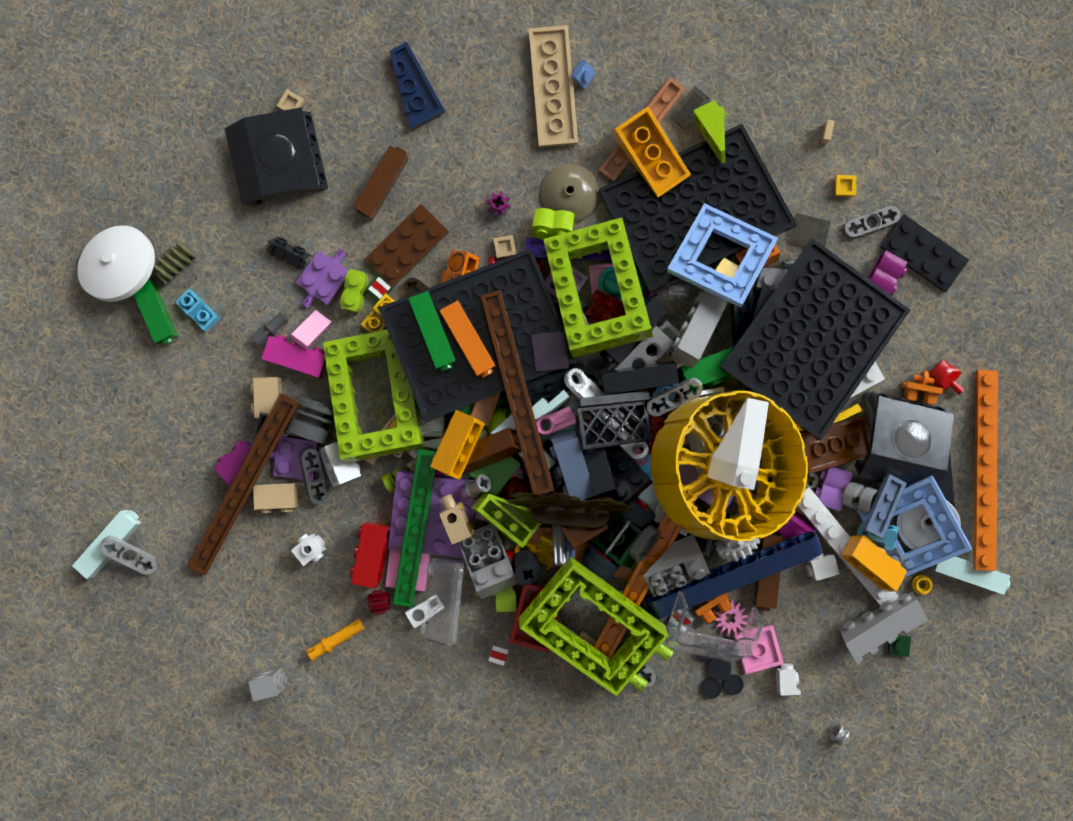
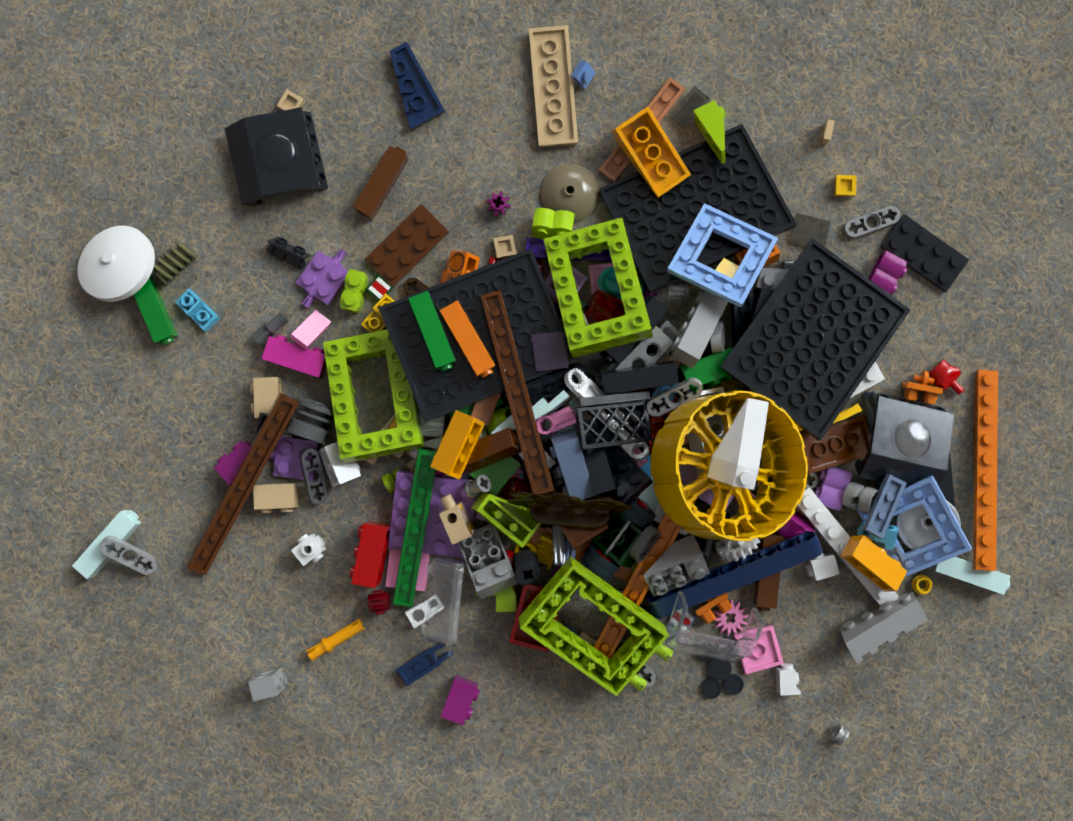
(422, 664): none -> dark blue hinge
(459, 700): none -> magenta brick
(498, 655): tile -> none
(718, 337): none -> light grey beam
(900, 646): dark green plate -> none

